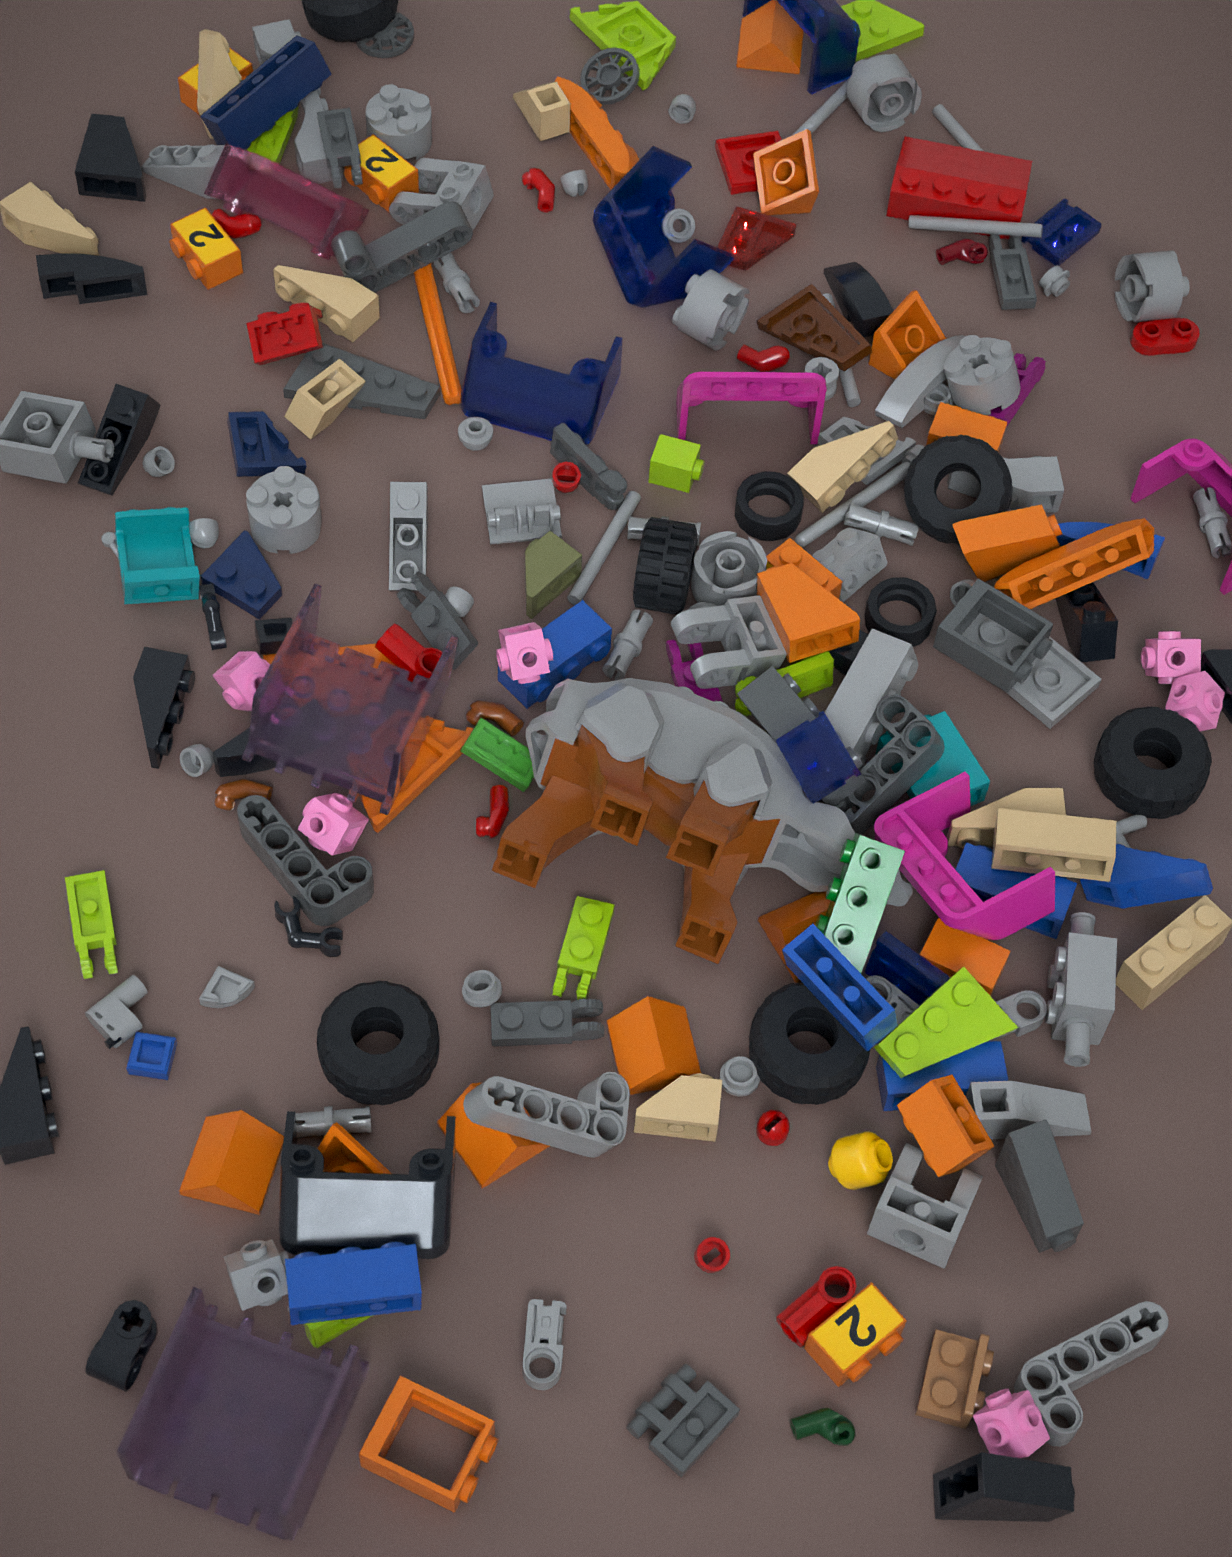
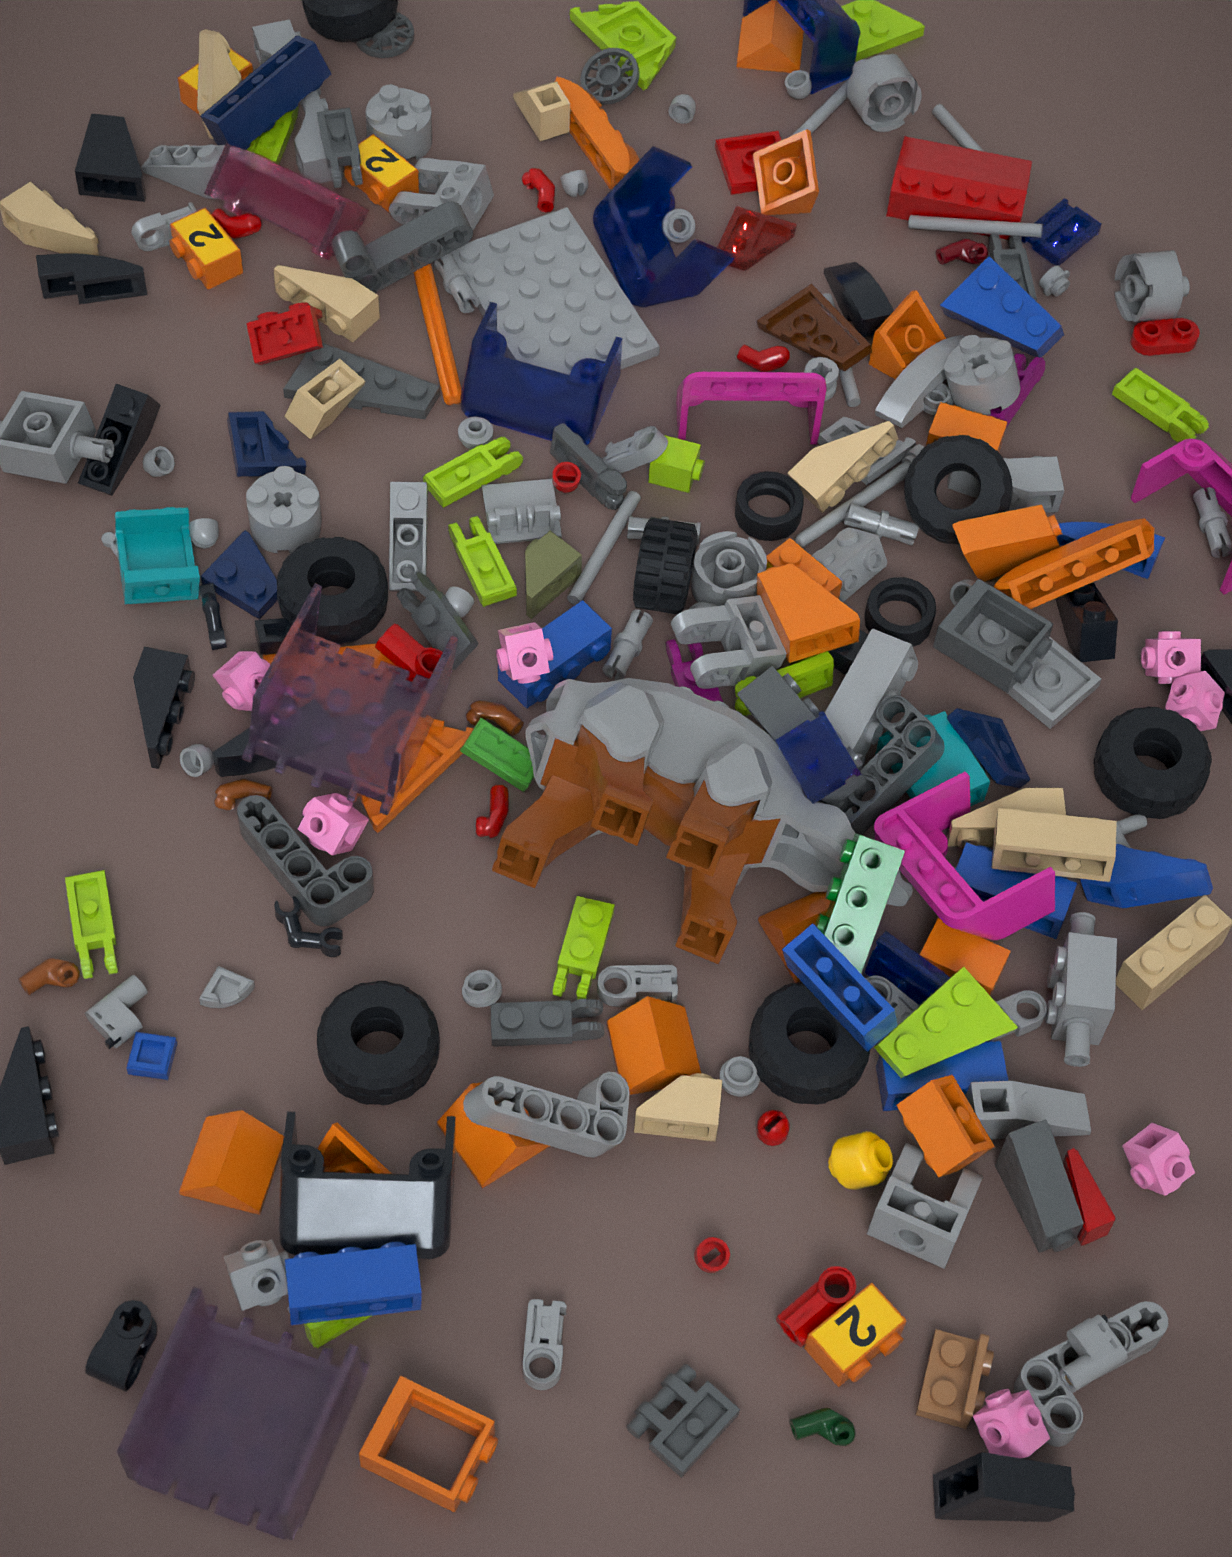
(50, 972): none -> dark orange arm
(161, 224): none -> light grey piece
(319, 1122): light grey pin -> none
(335, 563): none -> black tyre
(472, 471): none -> lime hinge
(483, 563): none -> lime hinge
(553, 295): none -> light grey plate
(635, 451): none -> light grey piece
(641, 981): none -> light grey piece
(711, 308): light grey brick -> none
(798, 84): none -> light grey hinge
(991, 745): none -> dark blue wing
(1003, 309): none -> blue wedge
(1091, 1203): none -> red slope
(1097, 1350): none -> light grey piece
(1158, 1159): none -> bright pink brick
(1160, 405): none -> lime hinge

